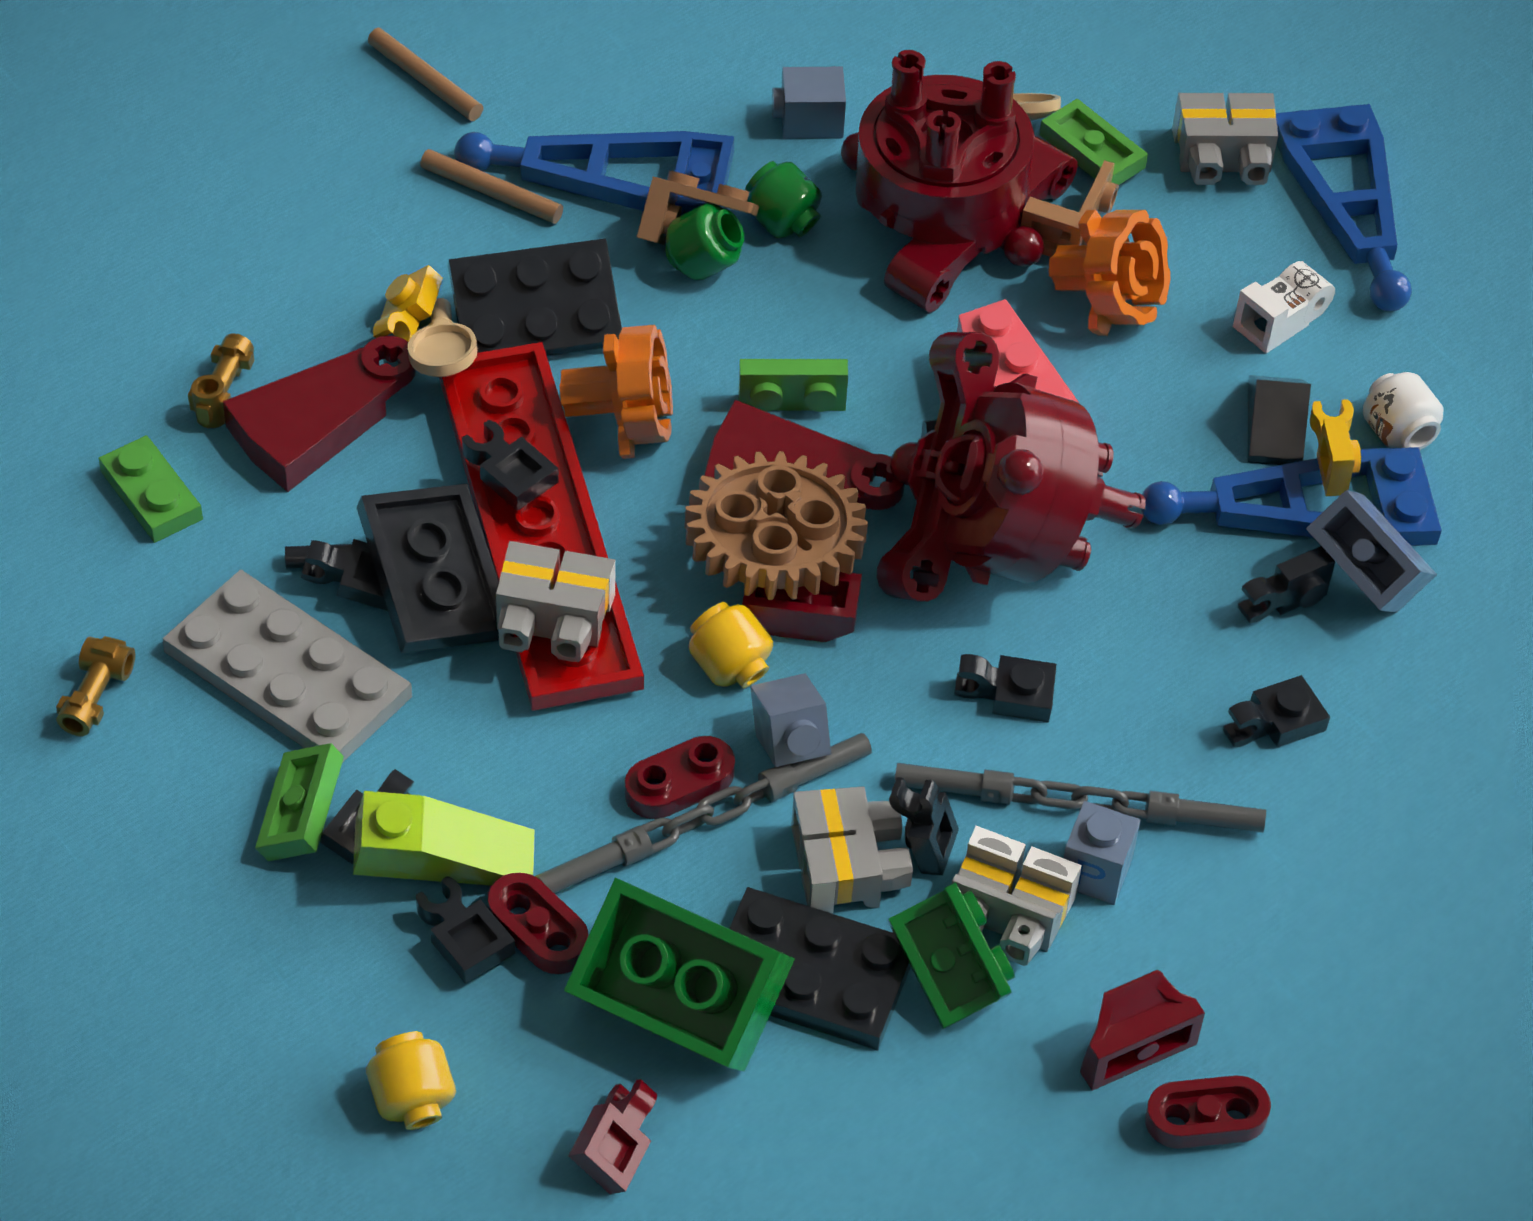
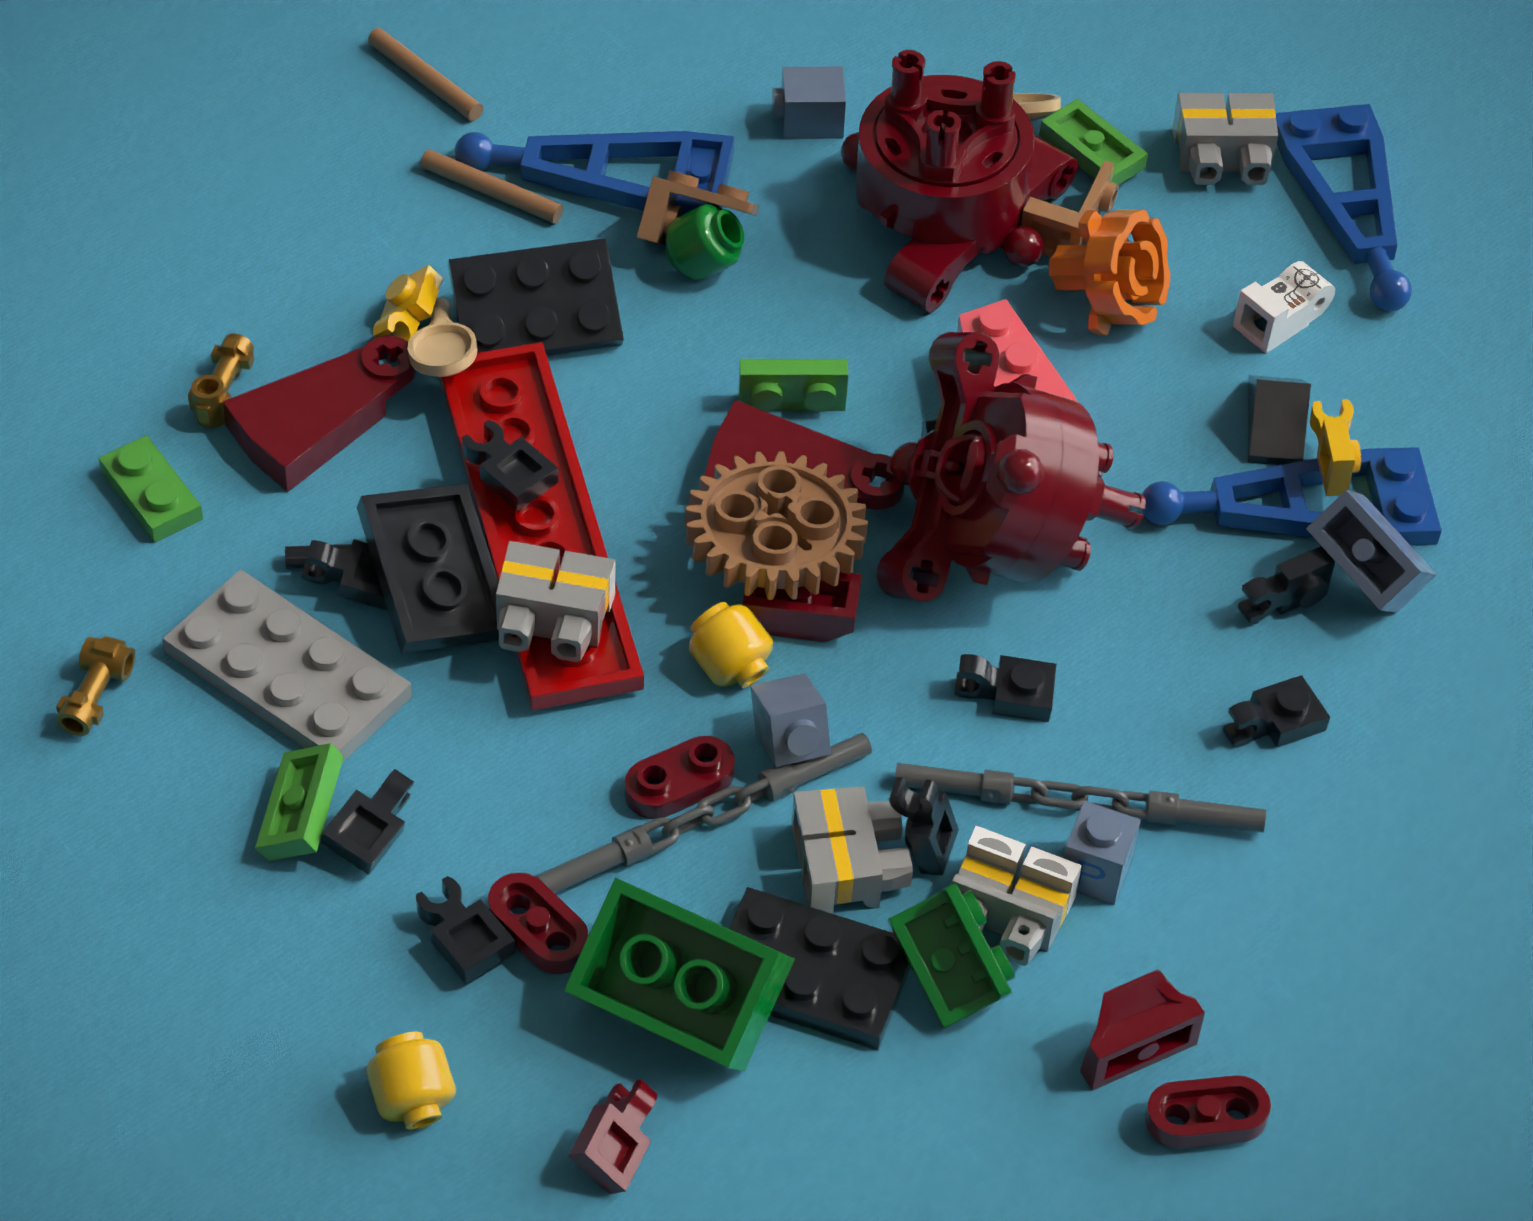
(435, 839): lime slope -> none
(630, 385): orange piece -> none
(784, 199): green head -> none
(1403, 411): white head -> none

